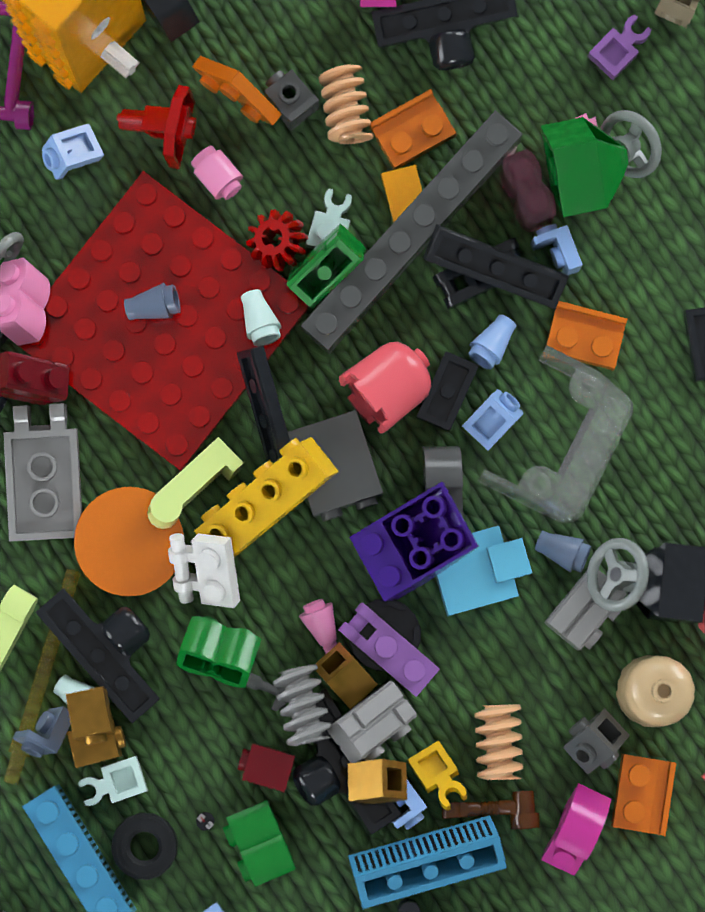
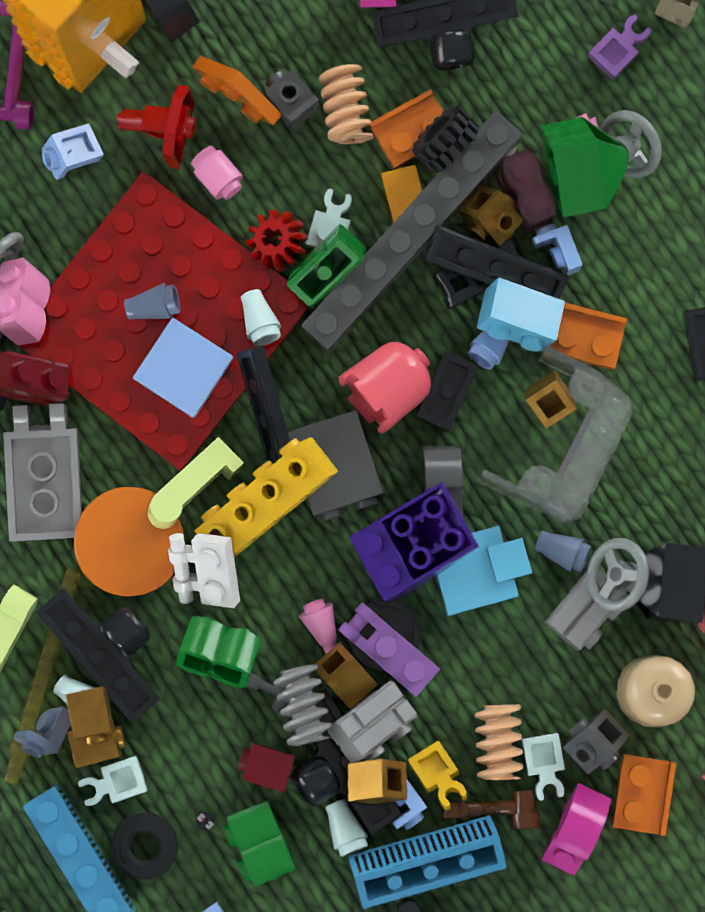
(183, 368): none -> light blue tile
(345, 829): none -> light aqua cone
(445, 139): none -> black tyre
(490, 215): none -> pearl gold brick
(493, 418): light blue bracket -> none
(520, 315): none -> medium azure brick
(544, 757): none -> light aqua plate
(550, 399): none -> pearl gold brick

